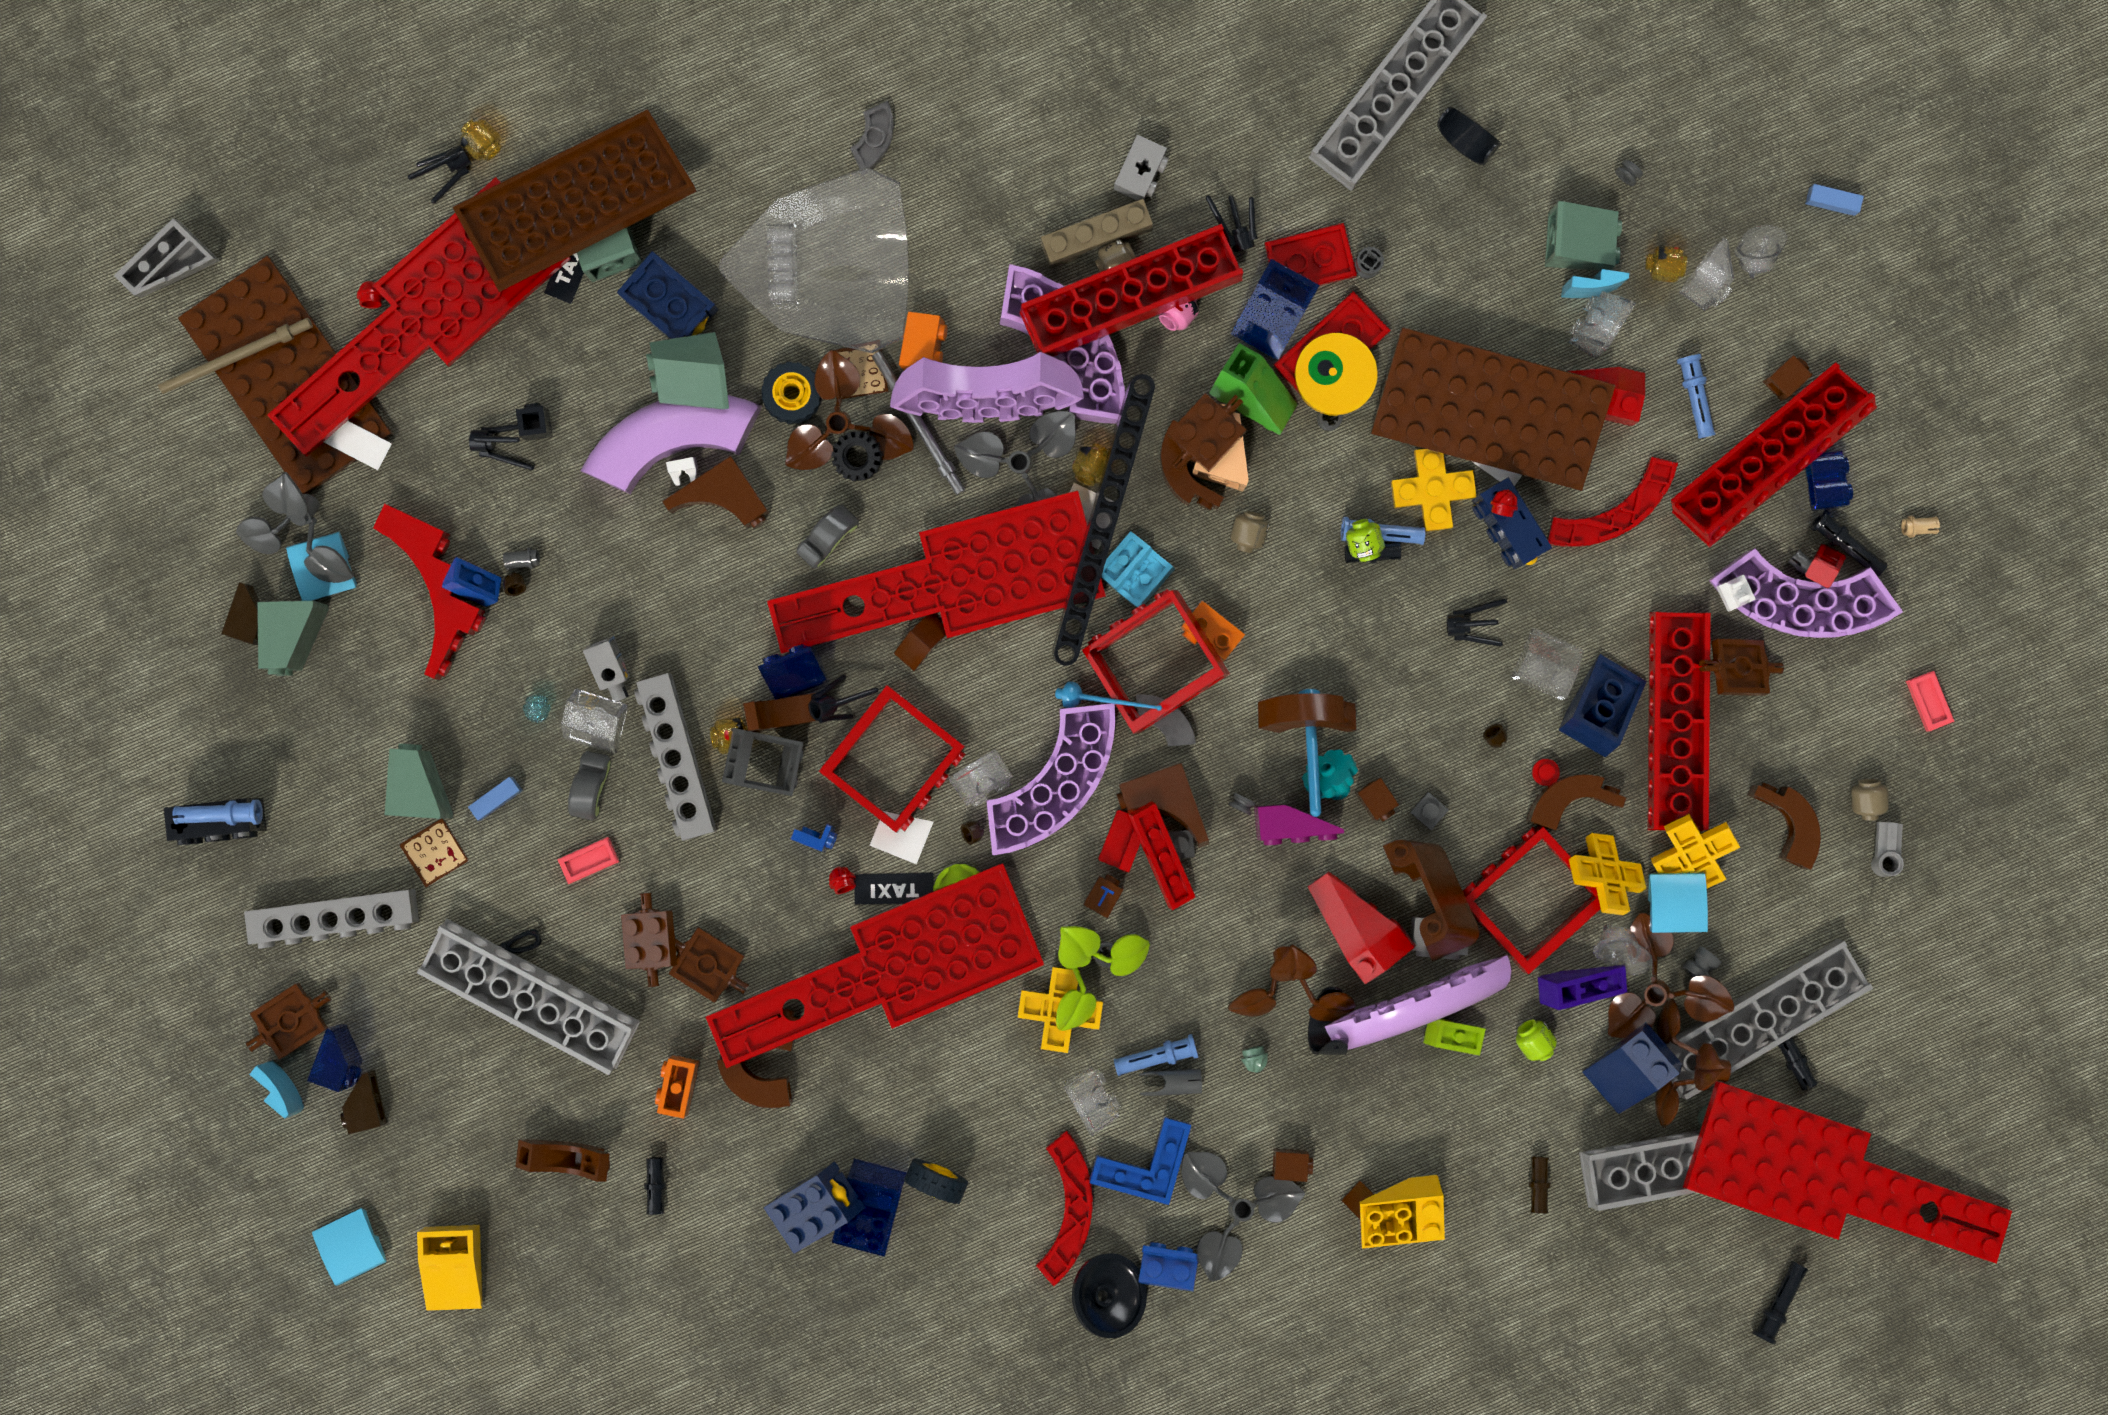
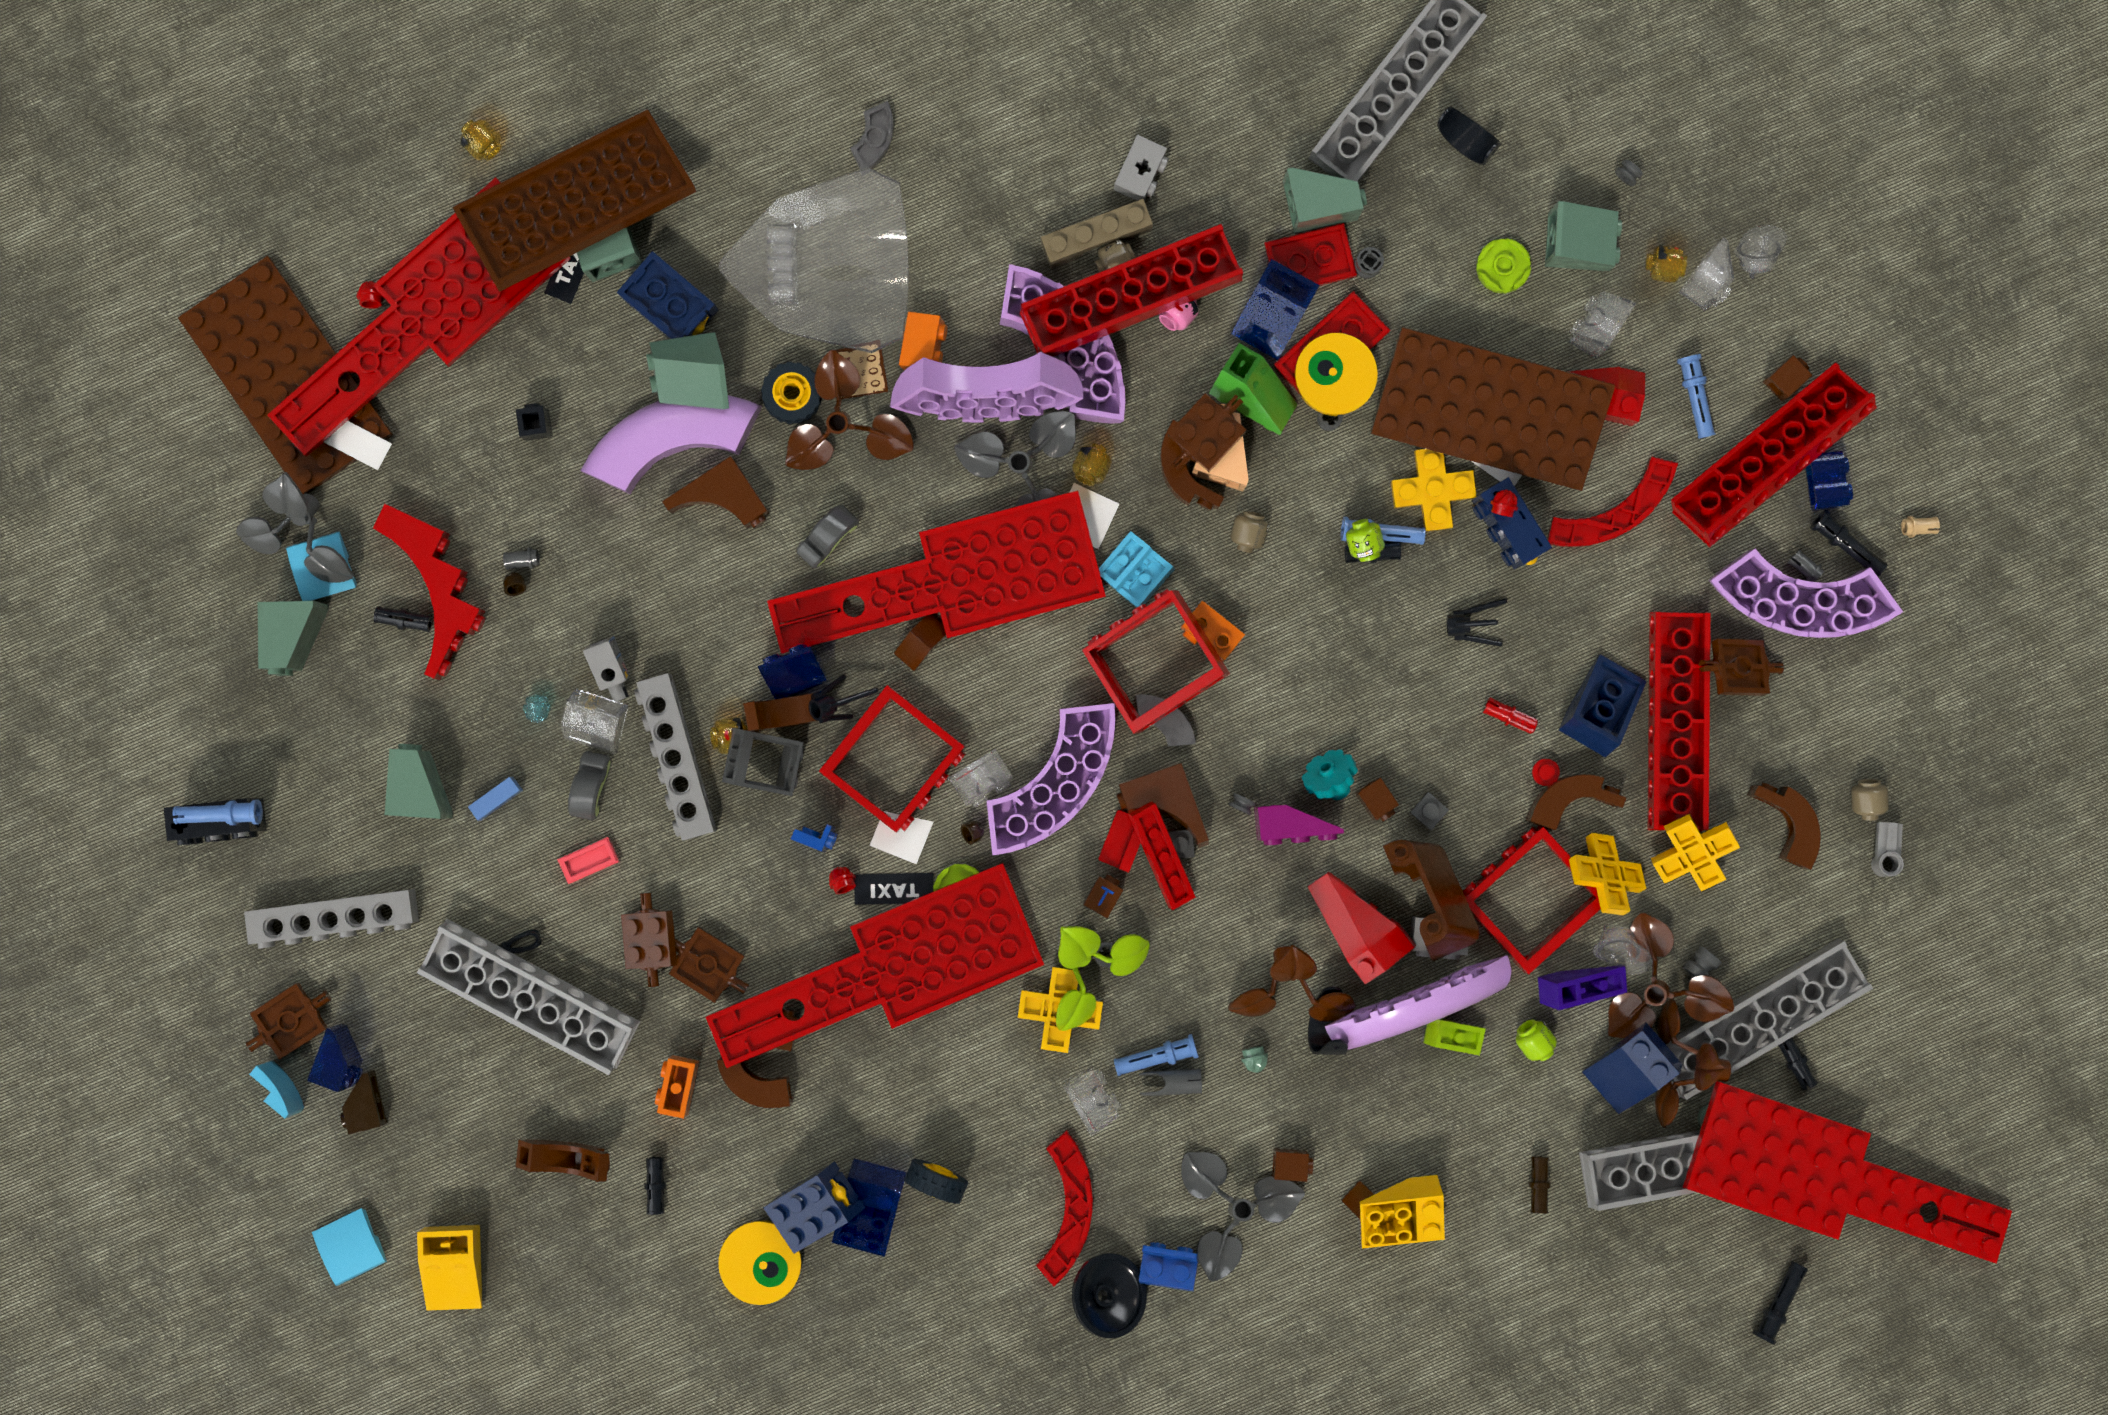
(165, 259): light grey wedge -> none
(243, 615): dark brown slope -> none
(283, 333): dark tan bar -> none
(385, 615): none -> black pin
(433, 852): tan sticker -> none
(454, 158): black plant -> none
(472, 582): blue slope -> none
(485, 440): black plant -> none
(676, 468): white tile -> none
(758, 1263): none -> yellow tile
(873, 461): black tyre -> none
(945, 467): flat silver bar -> none
(1072, 696): dark azure sword -> none
(1112, 509): black beam -> none
(1151, 1183): blue plate -> none
(1241, 238): black plant -> none
(1306, 710): reddish brown arch -> none
(1313, 765): dark azure piece -> none
(1321, 200): none -> sand green slope
(1495, 735): dark brown hinge -> none
(1503, 265): none -> lime tile
(1510, 715): none -> red axle
(1548, 664): clear slope -> none
(1586, 287): medium azure slope -> none
(1678, 902): medium azure slope -> none
(1735, 593): white tile -> none
(1825, 566): red slope -> none
(1834, 199): medium blue piece -> none
(1930, 701): coral tile -> none

